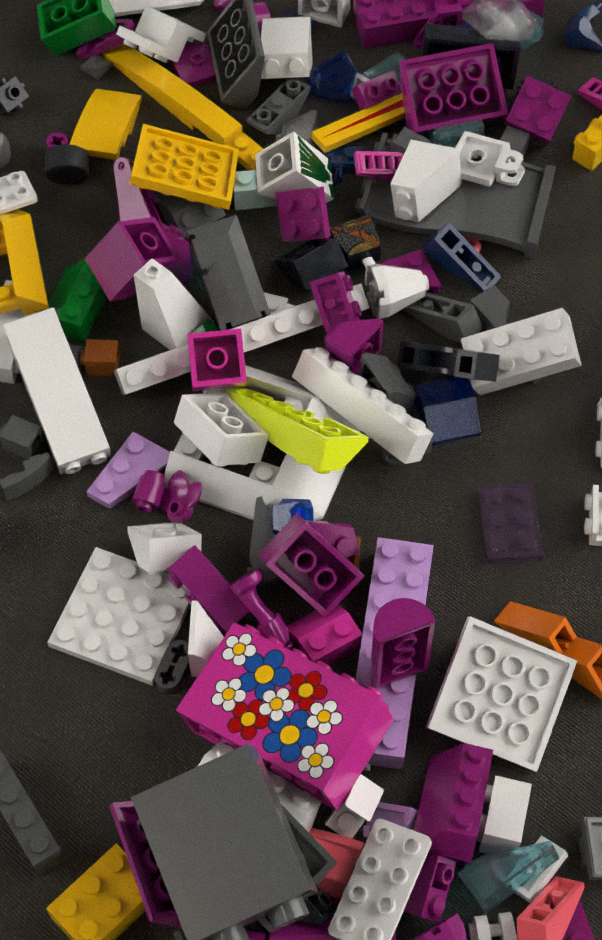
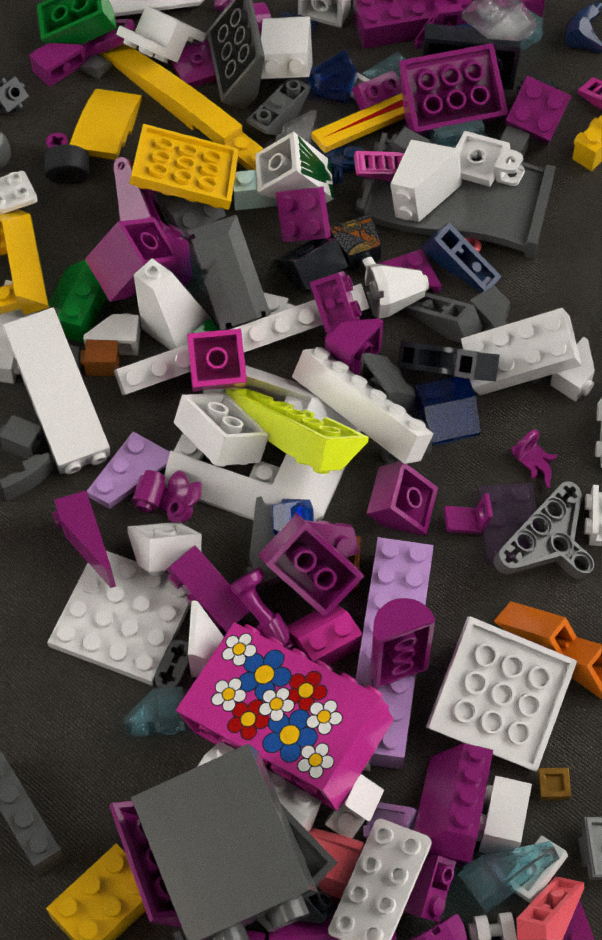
(56, 61): none -> magenta slope
(81, 530): none -> magenta slope
(118, 327): none -> white slope
(156, 713): none -> clear light blue slope
(402, 499): none -> magenta slope
(468, 519): none -> magenta bracket
(533, 456): none -> magenta piece
(541, 545): none -> dark grey beam
(554, 784): none -> pearl gold plate
(579, 379): none -> white slope

